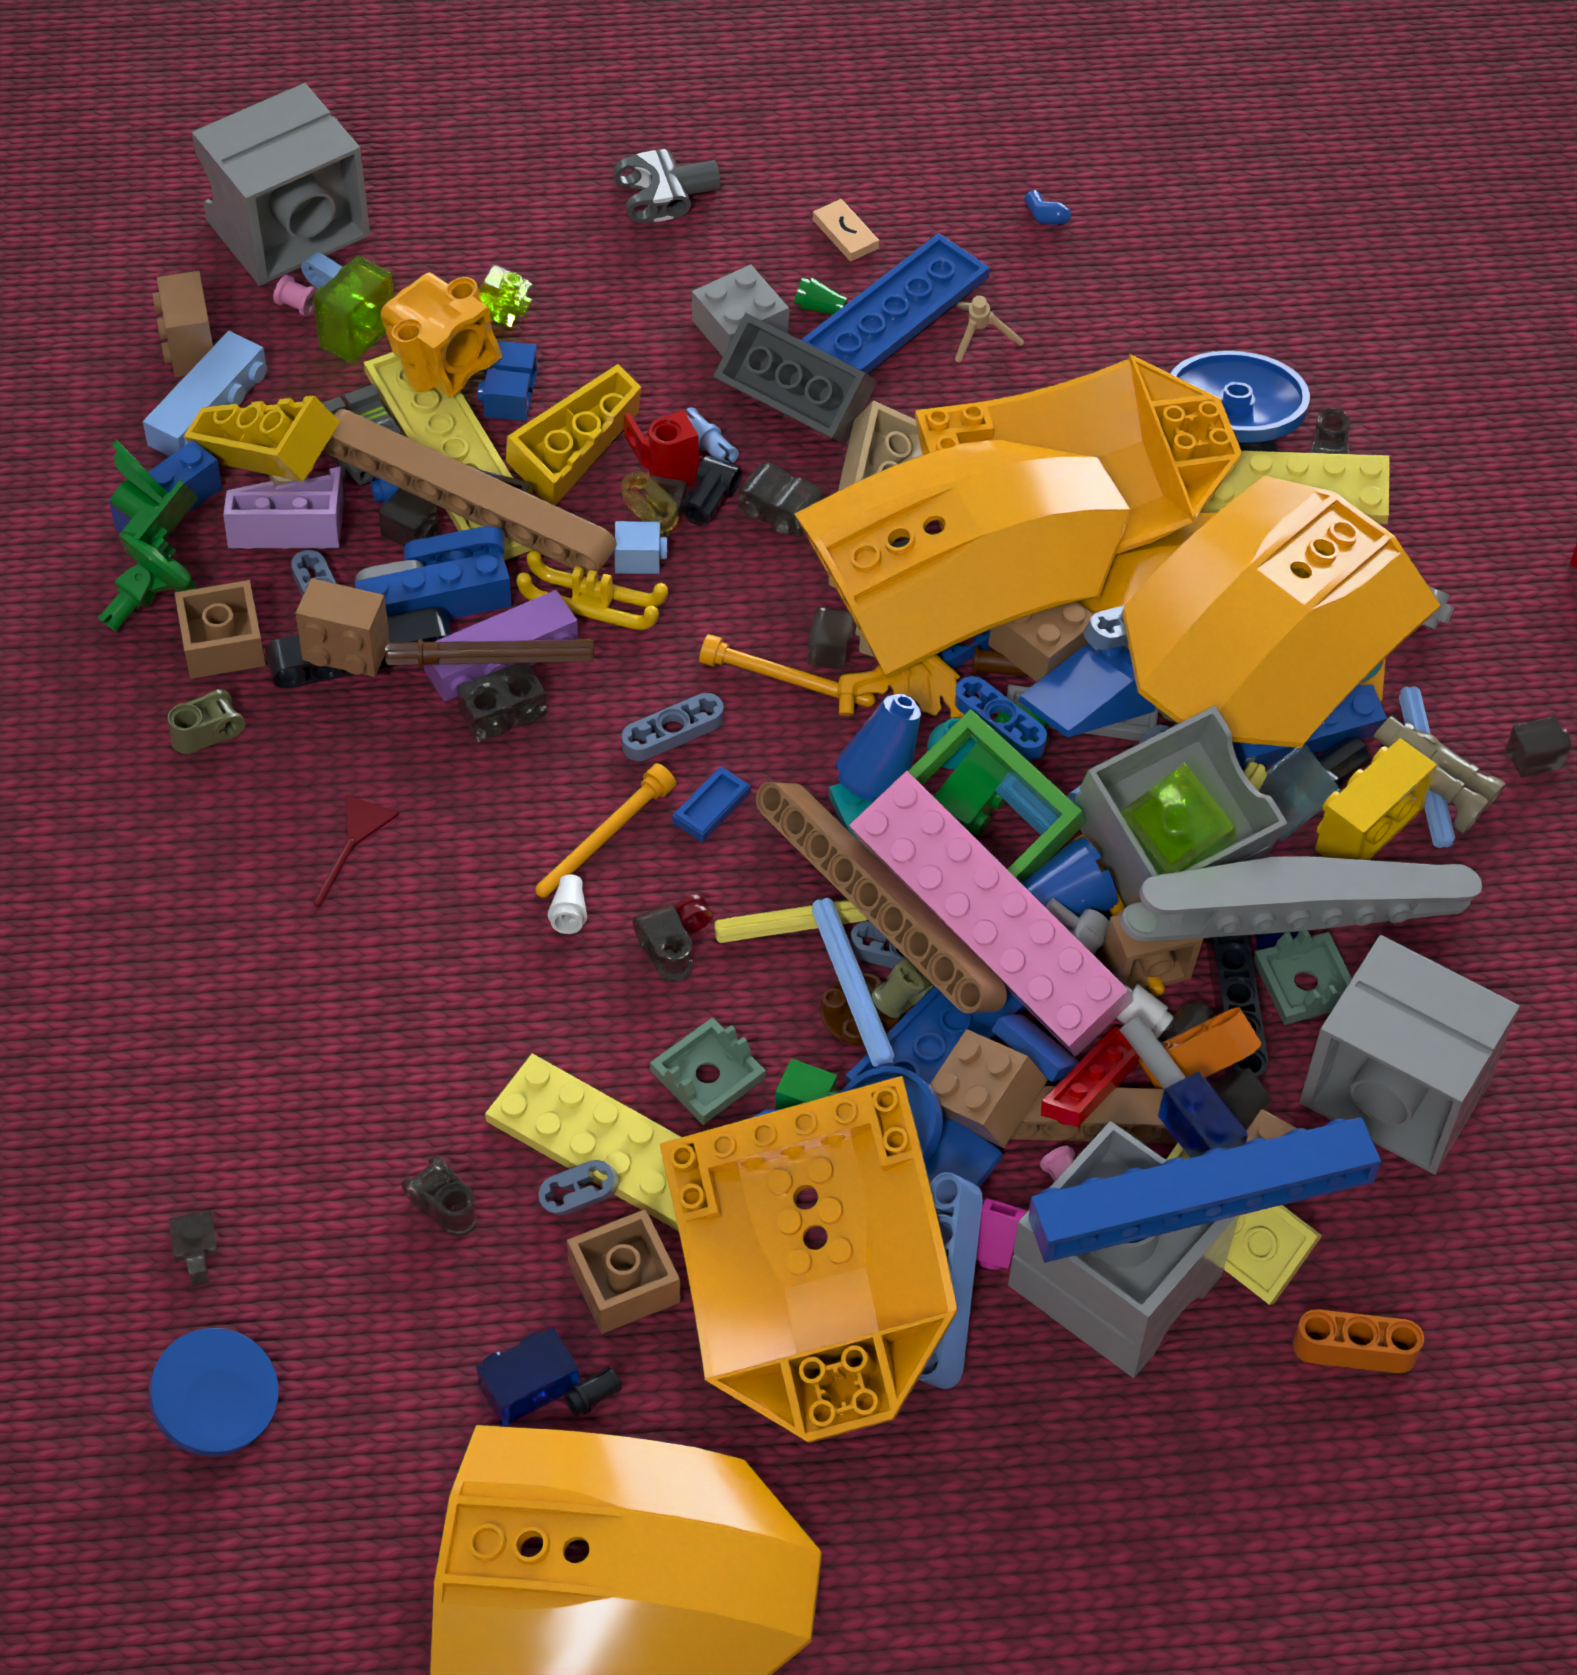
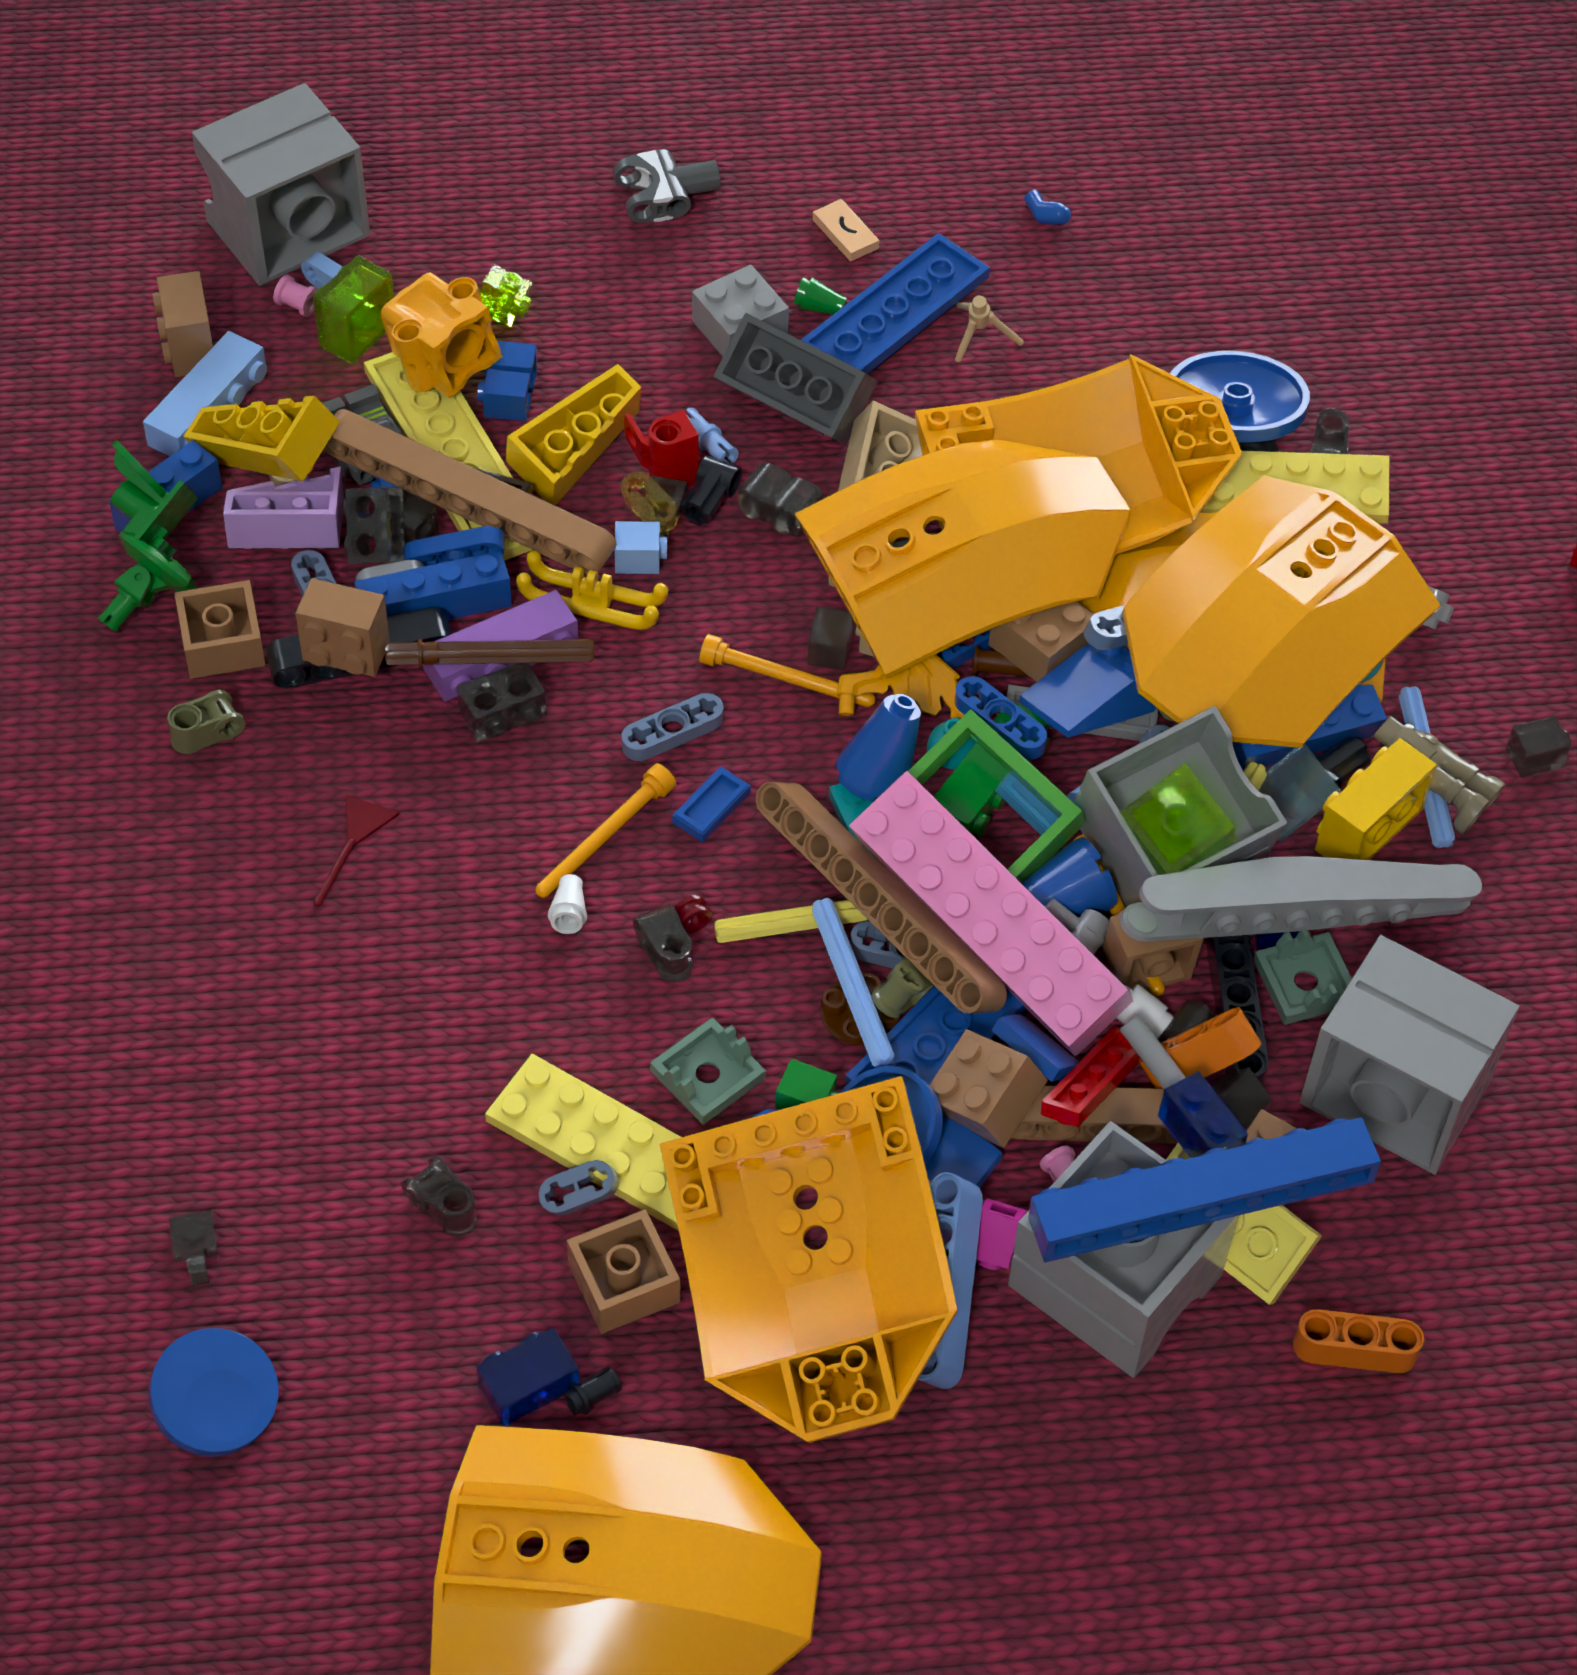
(384, 525): none -> clear smoke brick

